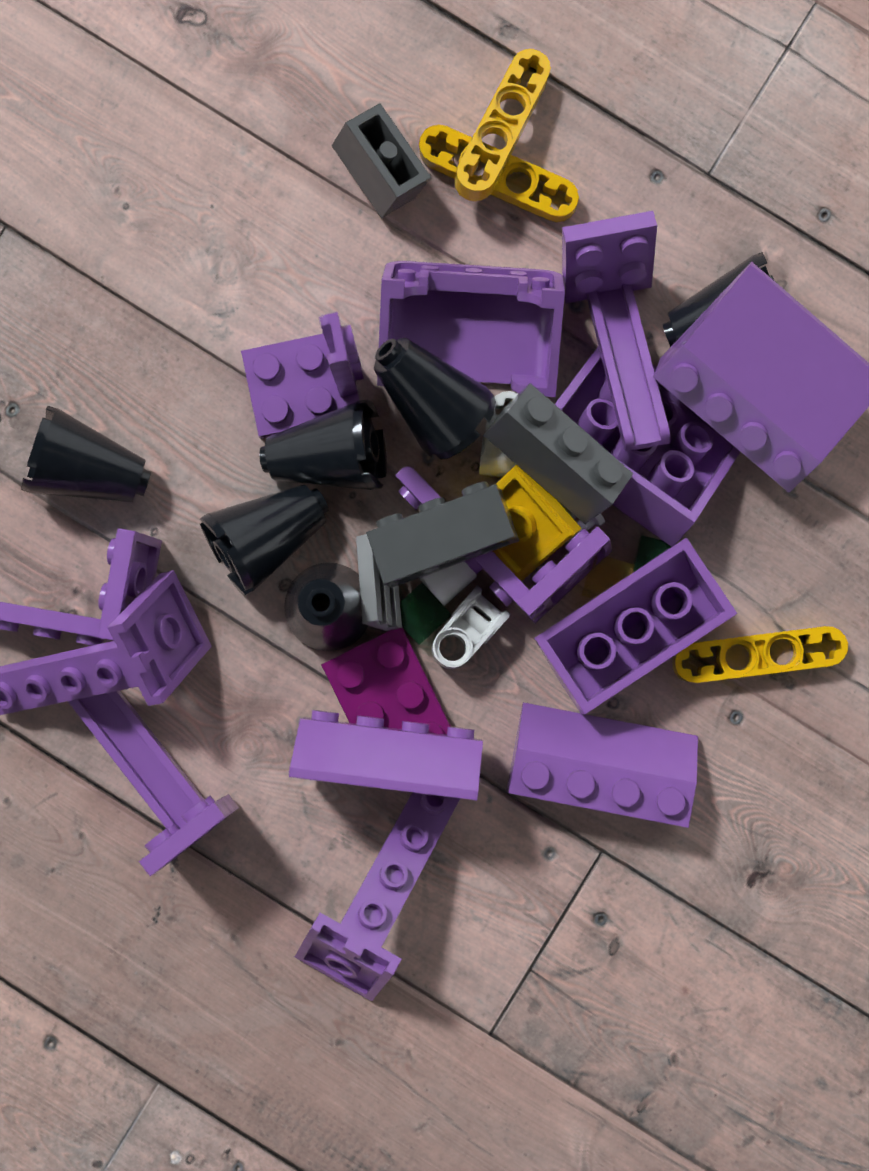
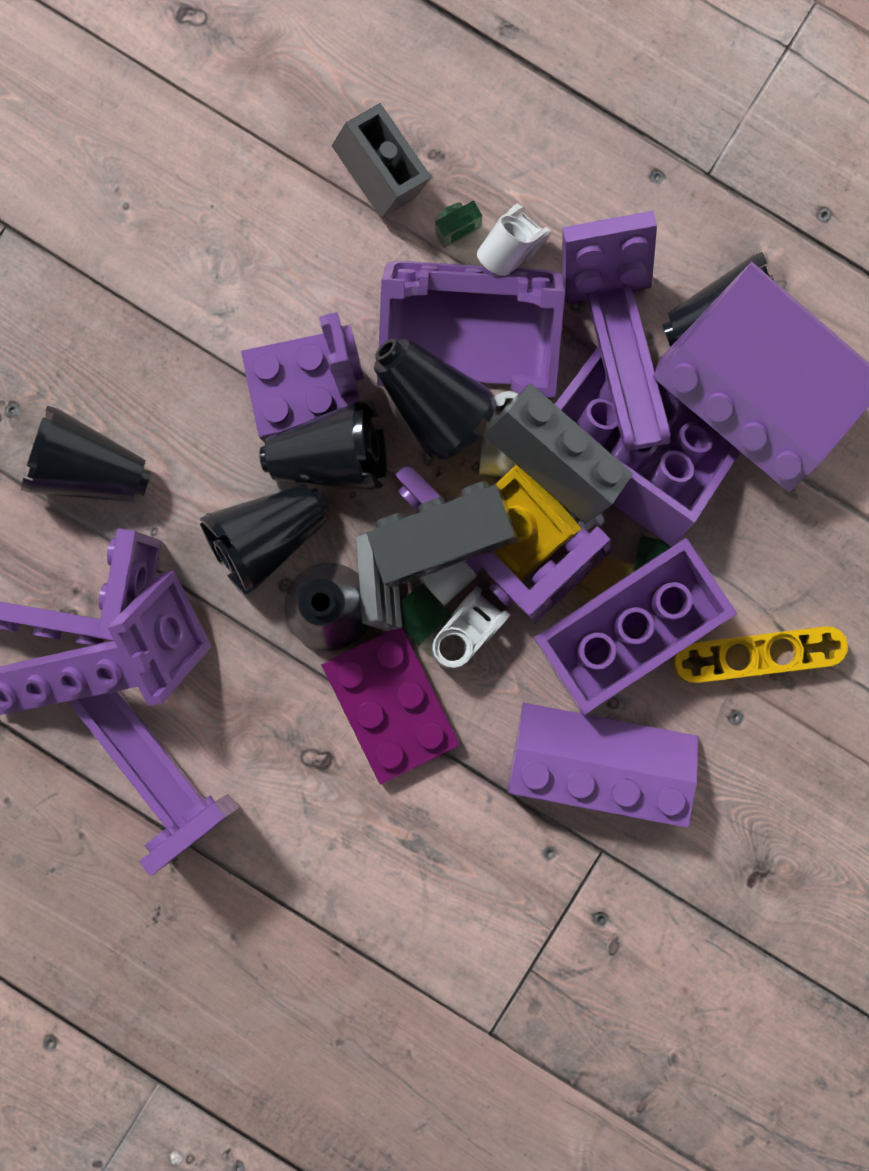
(353, 949): medium lavender bracket -> none
(387, 757): medium lavender slope -> none
(457, 222): none -> clear green plate
(505, 125): yellow beam -> none
(512, 242): none -> white piece
(552, 185): yellow beam -> none

